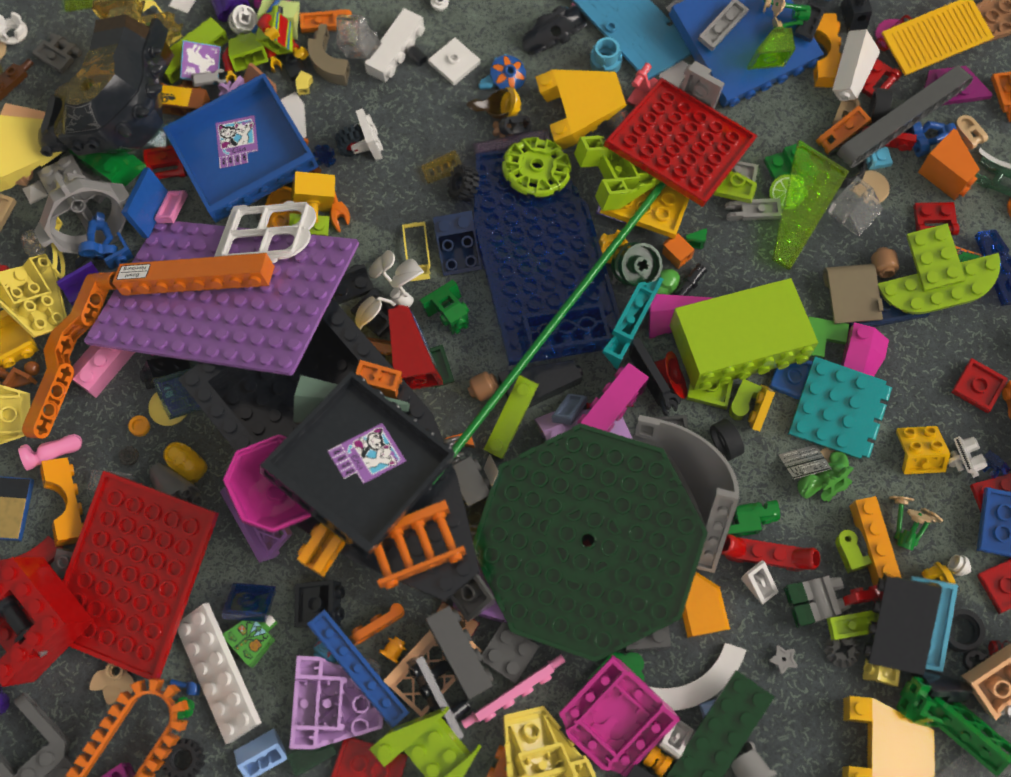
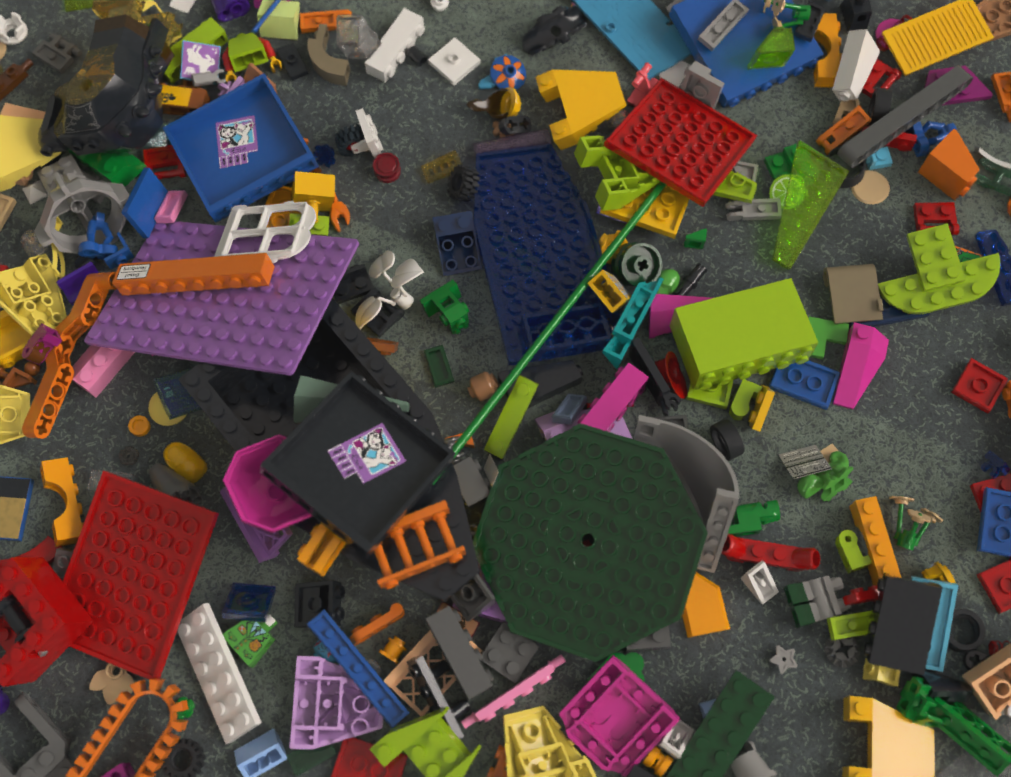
(41, 344): none -> magenta leg
(49, 450): bright pink piece -> none
(161, 367): black bracket -> none
(192, 688): blue hand -> none
(243, 19): white wheel -> none
(276, 34): torso -> none
(296, 110): white sticker -> none
(303, 83): light yellow piece -> none
(380, 377): orange hinge -> none
(386, 167): none -> dark red wheel
(411, 350): red slope -> none
(426, 275): light yellow piece -> none
(538, 176): lime plate -> none
(606, 55): medium azure piece -> none
(611, 292): none -> yellow torso
(677, 251): orange brick -> none
(707, 685): white tile -> none
(840, 408): teal hinge -> none
(856, 206): clear slope -> none
(885, 262): medium nougat head -> none
(923, 450): yellow bracket -> none
(959, 565): white plate -> none
(967, 125): tan plate -> none
(972, 464): white hips -> none

